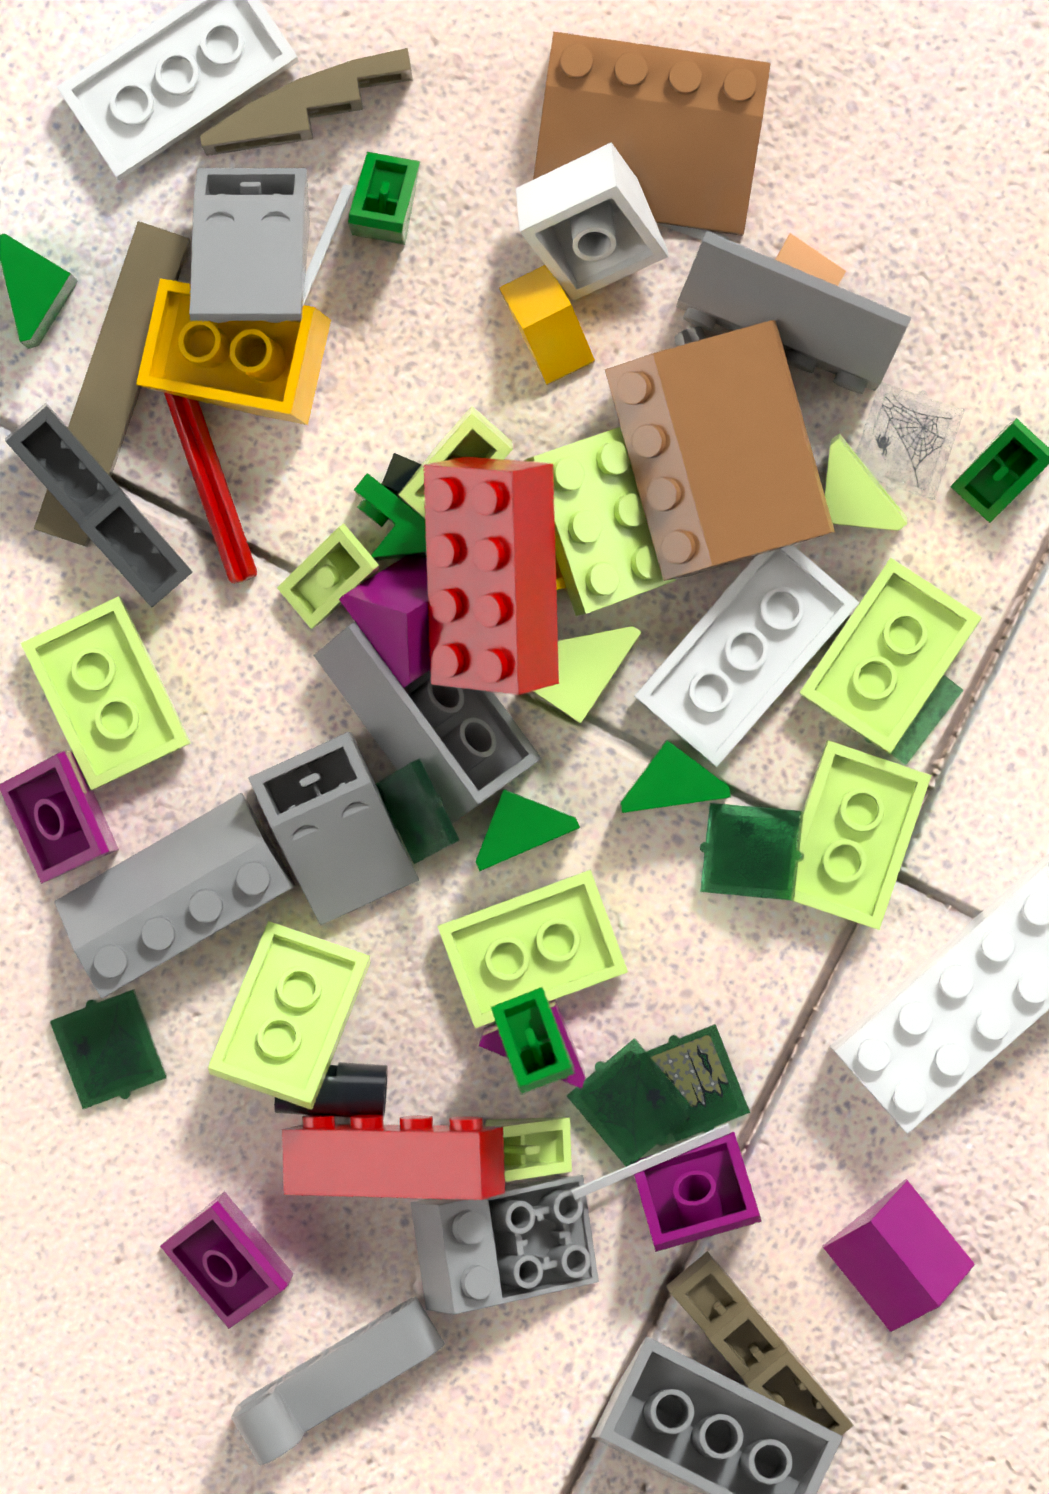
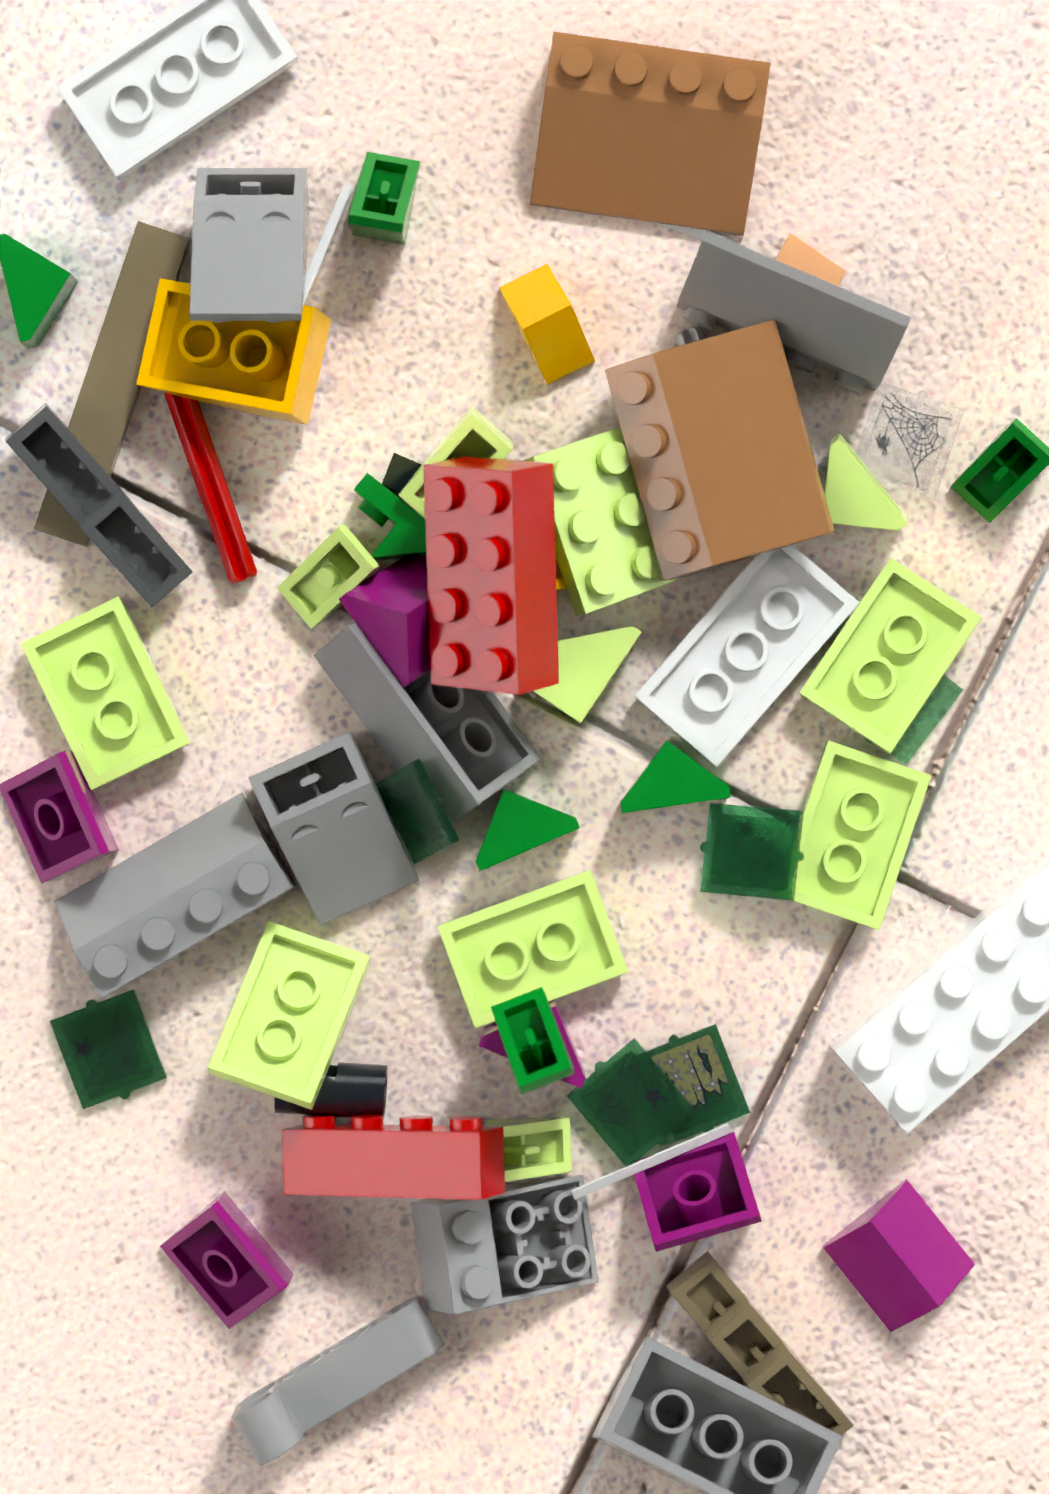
(286, 112): dark tan slope -> none
(590, 222): white slope -> none

